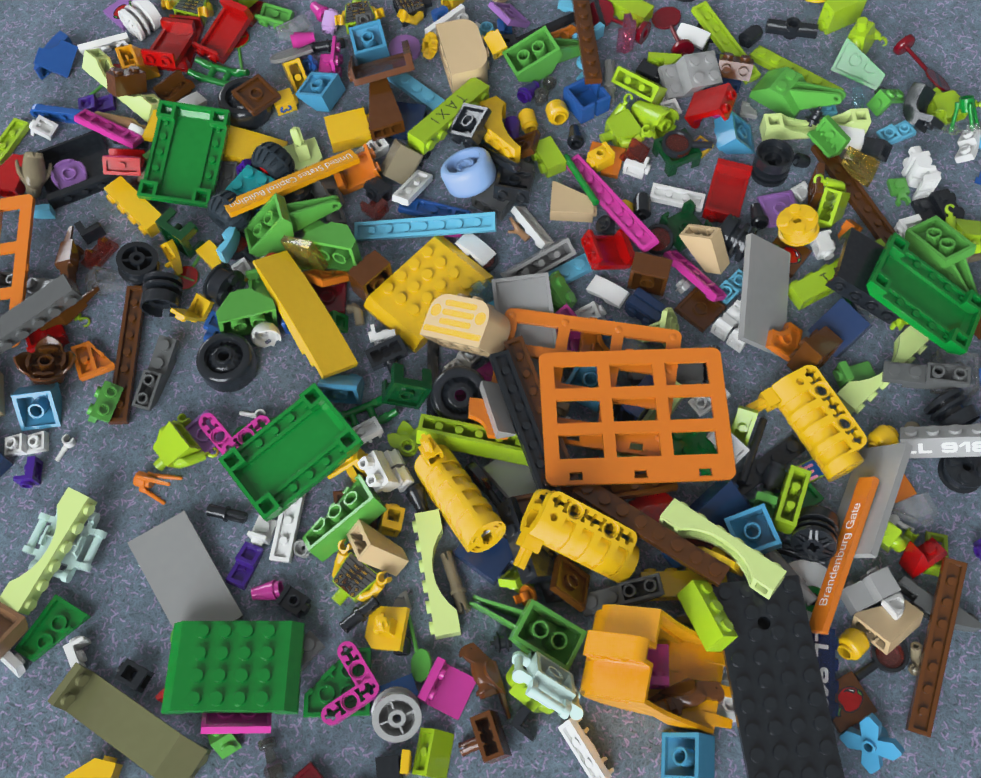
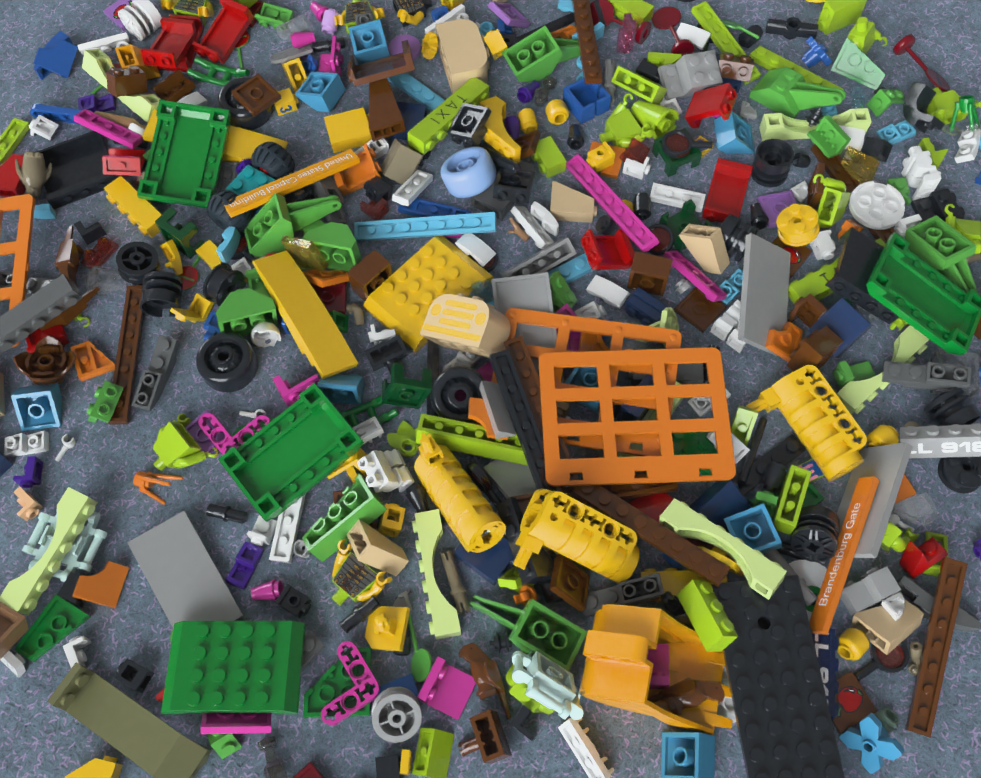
(30, 504): none -> light nougat bracket
(68, 173): medium lavender tile -> none
(68, 588): none -> black brick
(102, 587): none -> orange tile
(291, 394): none -> dark pink bracket
(303, 151): yellowish green piece -> none
(548, 221): none -> white slope
(581, 180): green bar -> none
(672, 603): none -> black axle
(735, 25): none -> bright green piece
(808, 310): none -> reddish brown bracket
(815, 53): none -> blue plant
(876, 205): none -> white tile
(888, 719): none -> sand green plate
(936, 156): none -> lime slope

